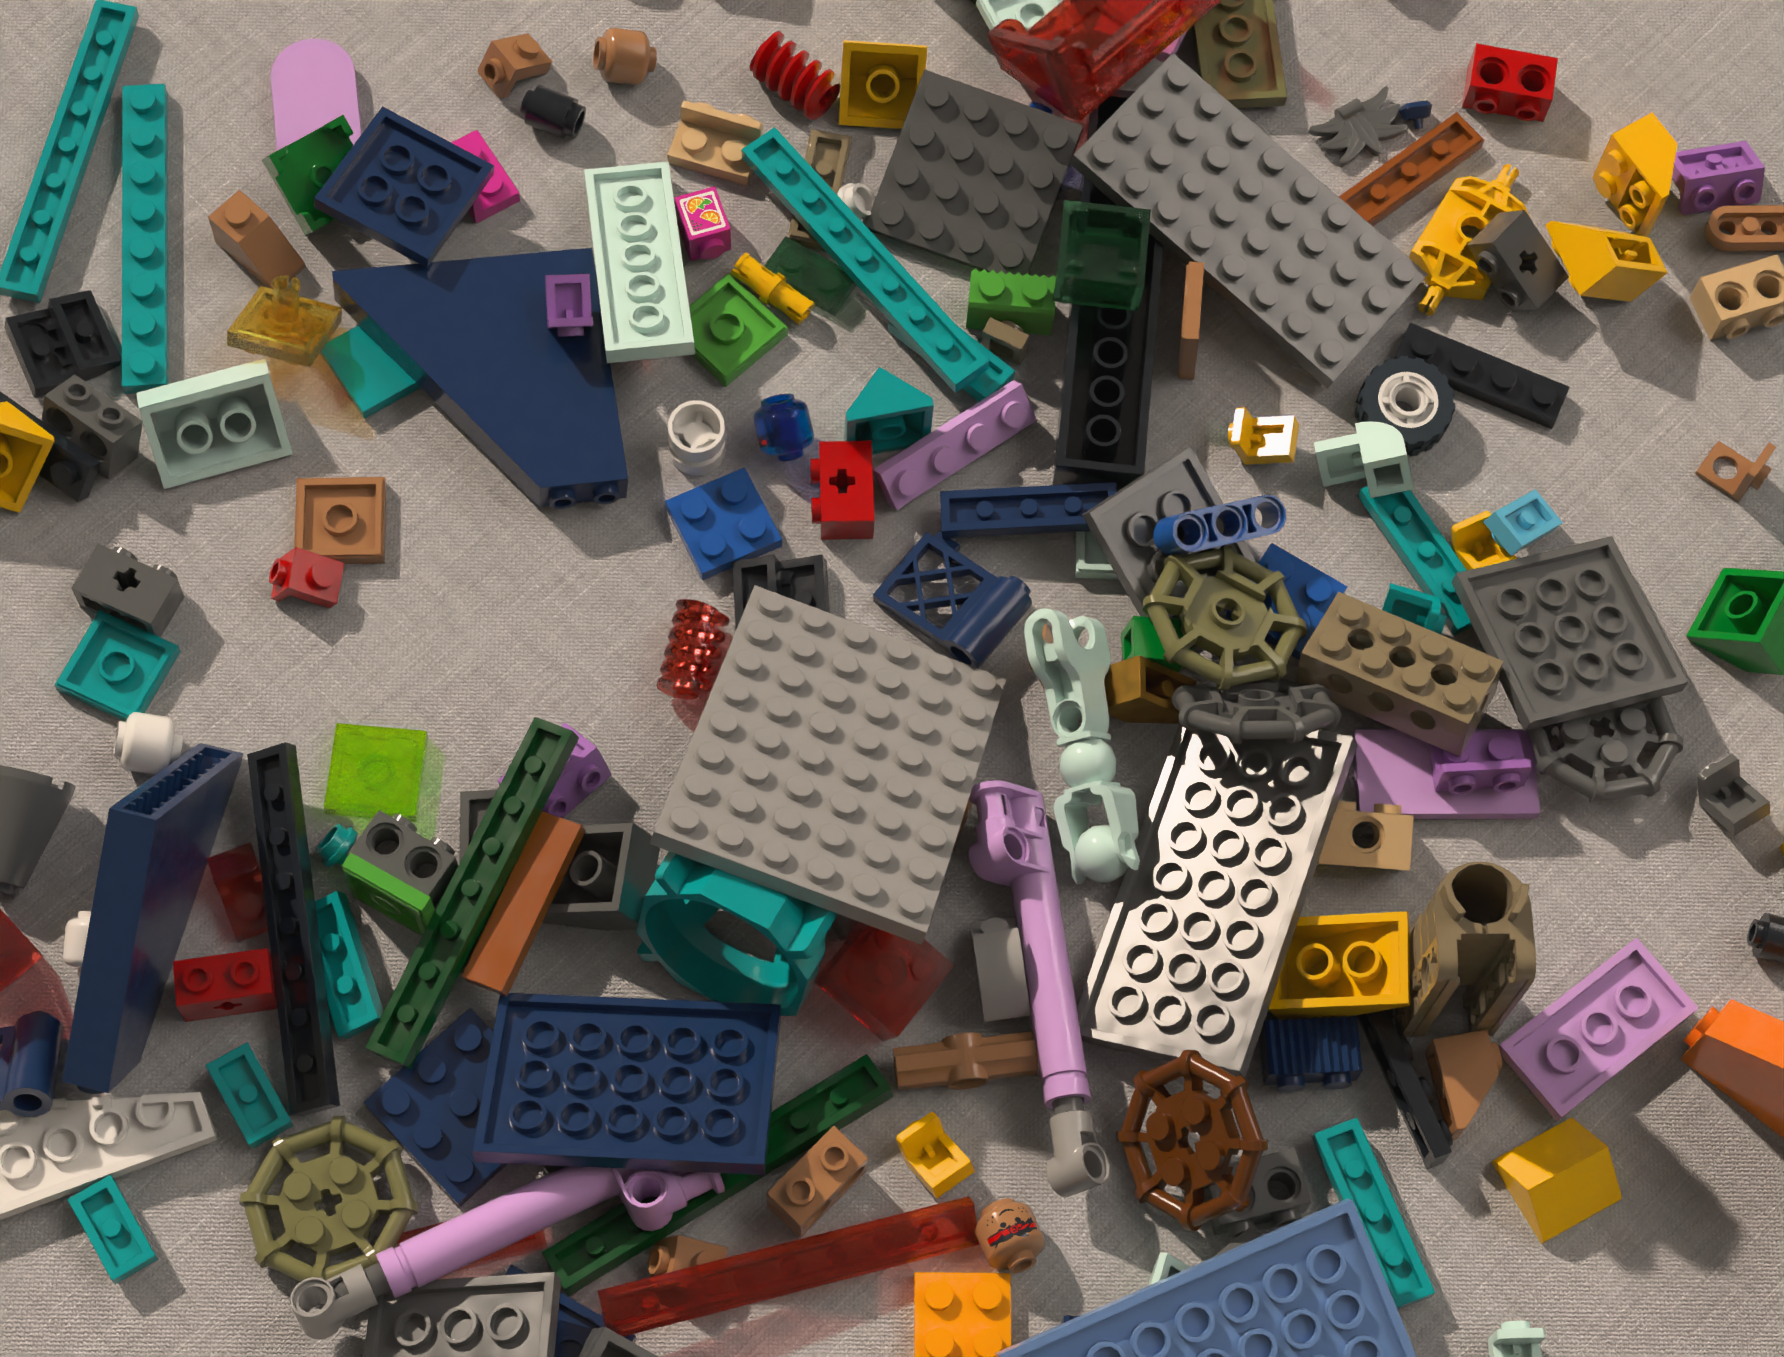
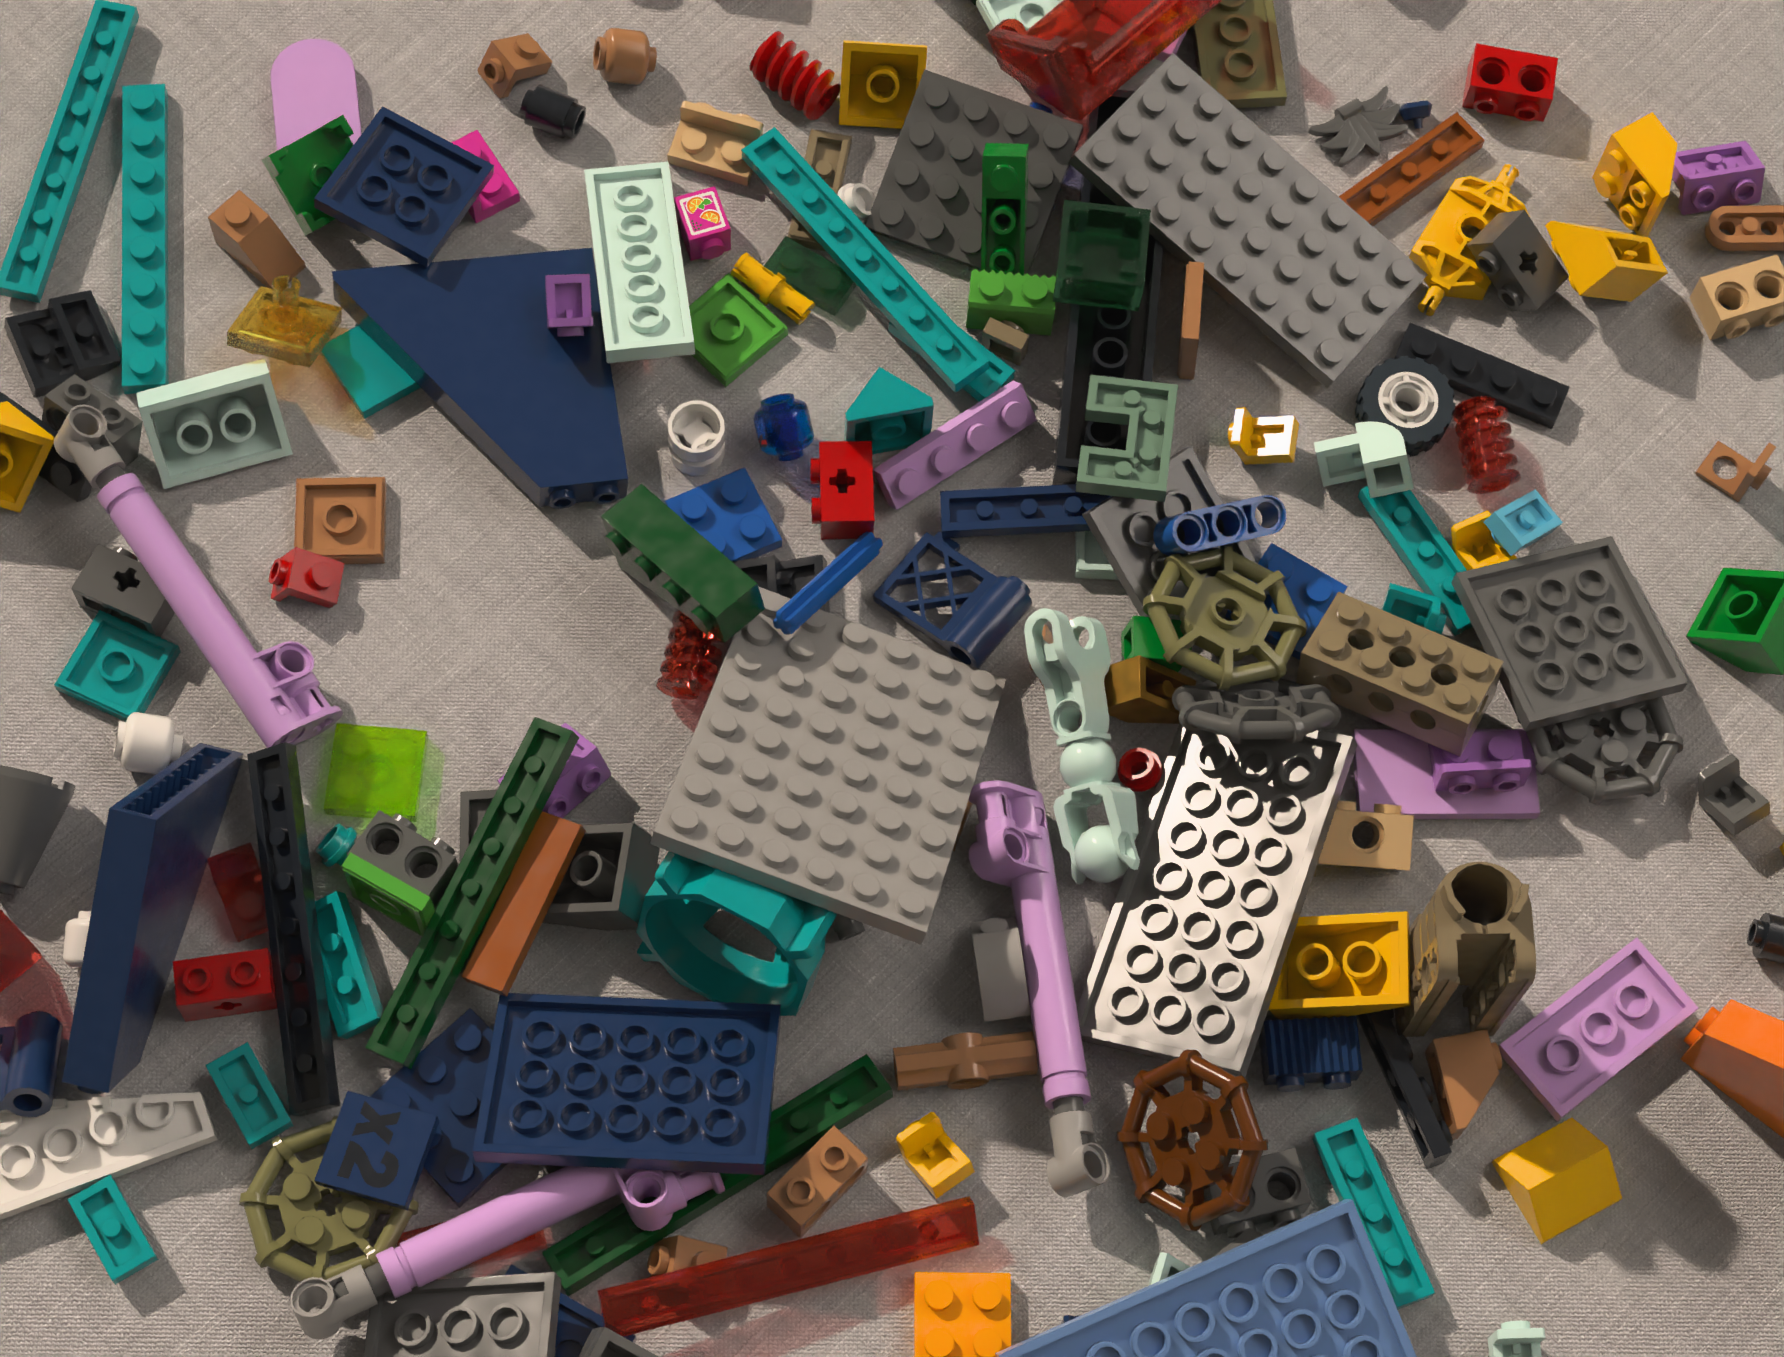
(269, 686): none -> lavender piece
(377, 1150): none -> dark blue tile
(680, 564): none -> dark green wedge
(827, 583): none -> blue axle
(883, 978): clear red brick -> none
(1004, 207): none -> green slope
(1009, 1235): medium nougat head -> none
(1135, 760): none -> red plate
(1144, 465): none -> sand green plate
(1485, 445): none -> clear red piece

